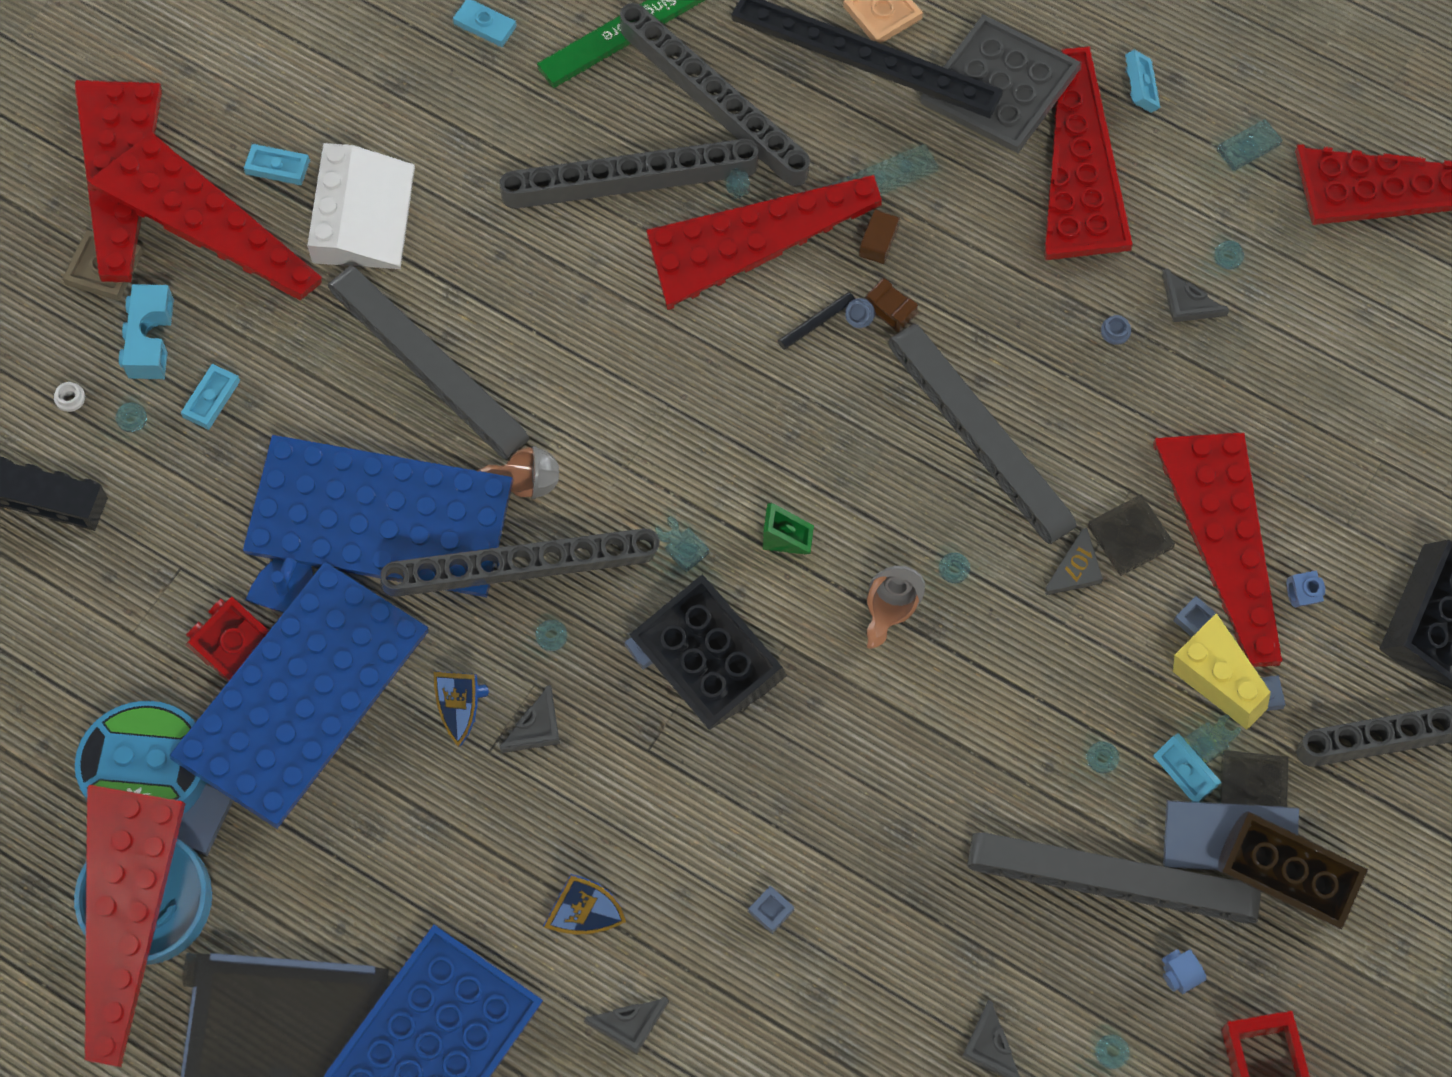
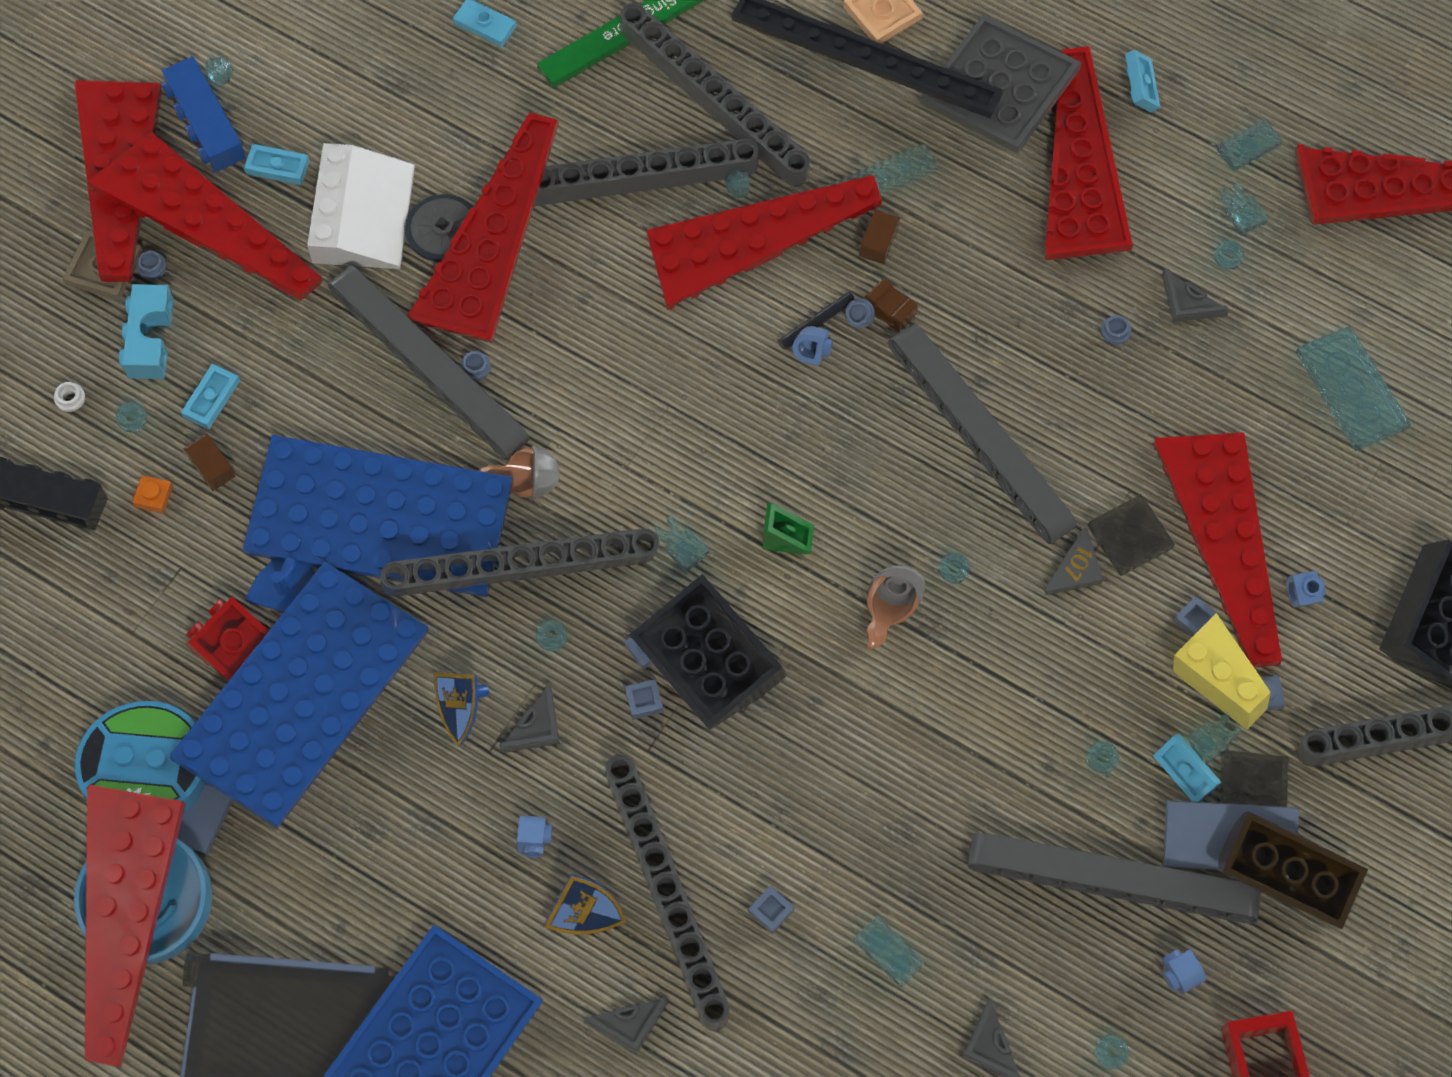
(151, 265): none -> sand blue plate
(152, 494): none -> orange plate
(203, 115): none -> blue brick
(209, 462): none -> reddish brown piece
(219, 70): none -> clear light blue plate
(426, 219): none -> dark grey wheel
(476, 271): none -> red wing
(476, 365): none -> sand blue plate
(533, 835): none -> medium blue plate
(644, 699): none -> sand blue plate
(672, 905): none -> dark grey beam
(812, 345): none -> medium blue plate
(889, 951): none -> clear light blue plate
(1243, 212): none -> clear light blue plate
(1353, 388): none -> clear light blue tile

